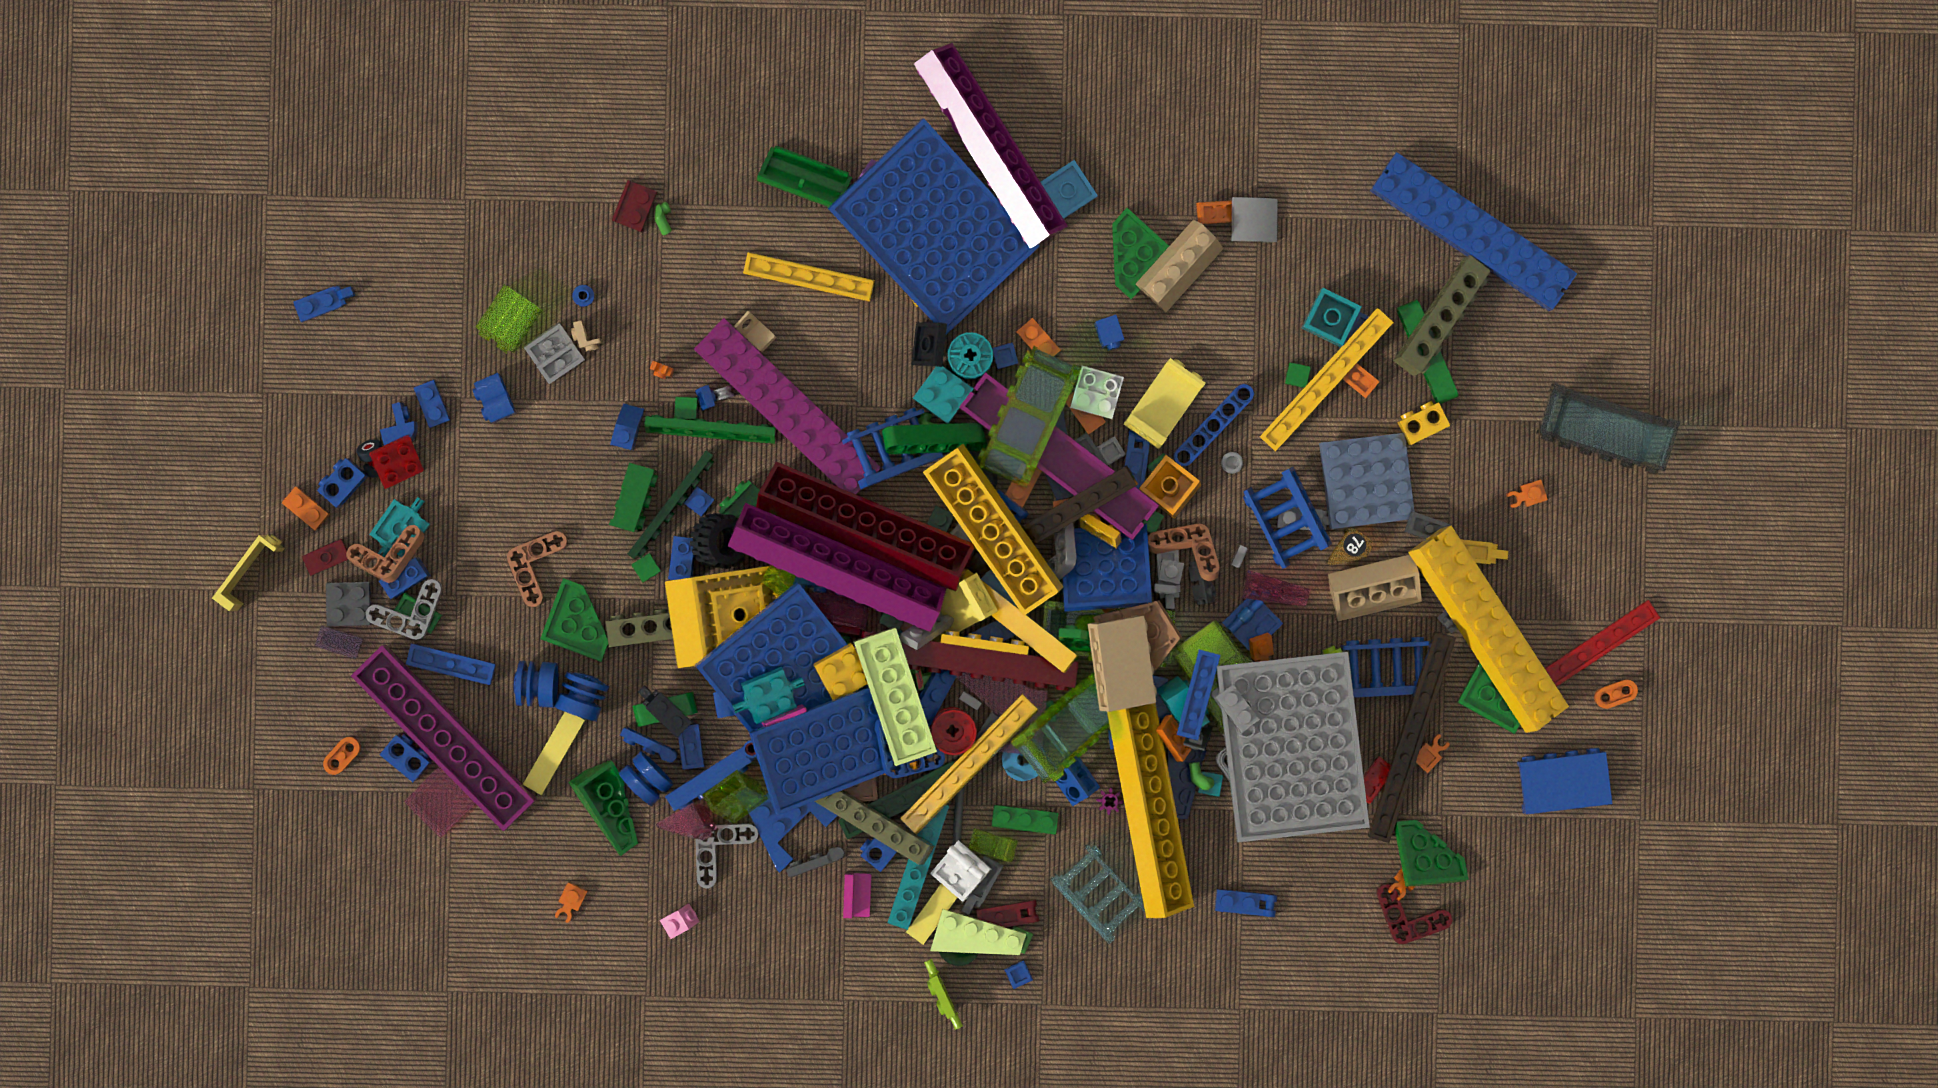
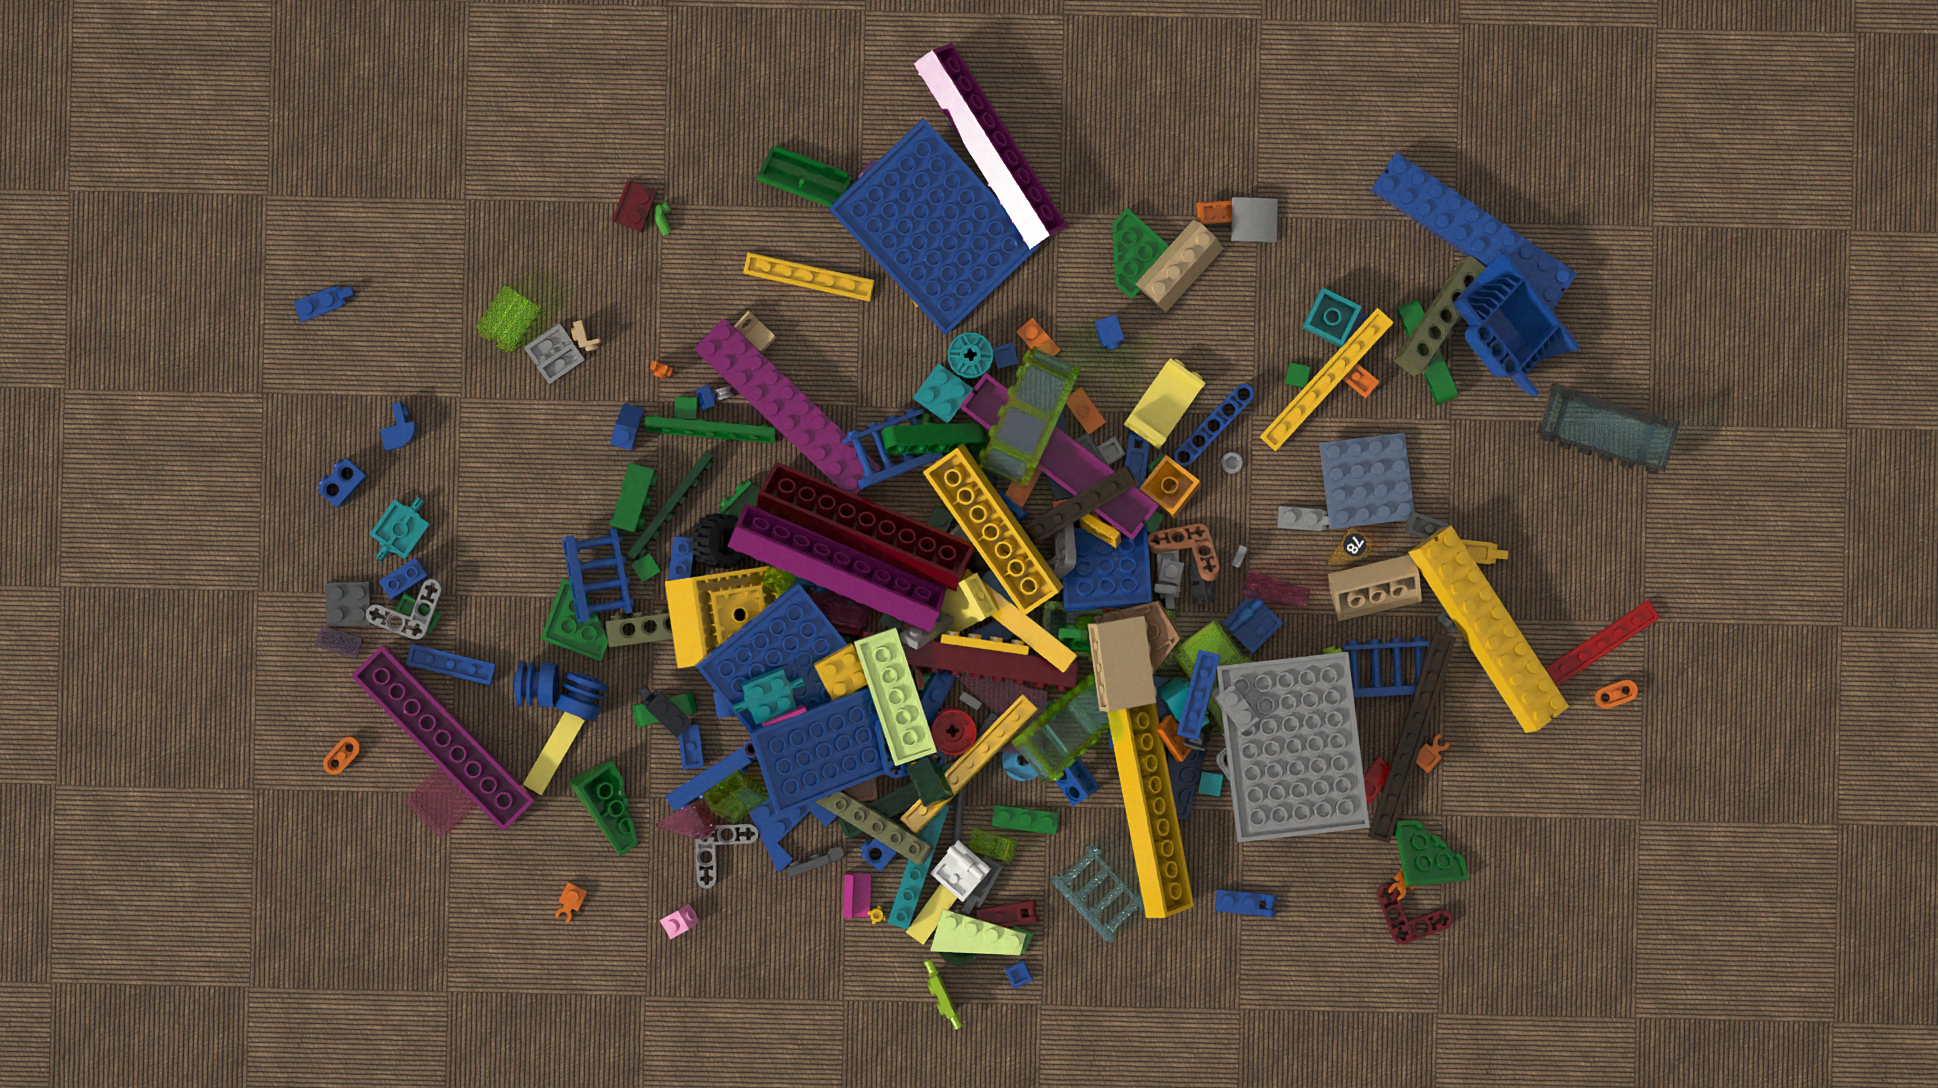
(223, 594): light yellow panel -> none
(305, 508): orange plate -> none
(325, 557): dark red plate -> none
(385, 563): nougat beam -> none
(390, 462): red plate -> none
(403, 762): blue brick -> none
(432, 404): blue plate -> none
(494, 398): blue brick -> none
(529, 557): nougat beam -> none
(580, 588): none -> blue fence
(590, 295): blue plate -> none
(646, 779): blue wheel -> none
(650, 745): blue hinge -> none
(699, 501): blue plate -> none
(876, 915): none -> yellow piece
(929, 344): black tile -> none
(929, 781): none -> clear green brick
(1069, 189): dark azure plate -> none
(1096, 392): white plate -> none
(1103, 801): magenta gear -> none
(1198, 778): bright green arm -> none
(1261, 647): orange plate -> none
(1308, 519): blue fence -> none
(1425, 428): yellow brick -> none
(1484, 699): green plate -> none
(1511, 323): none -> blue panel
(1530, 493): orange plate -> none
(1564, 781): blue panel -> none

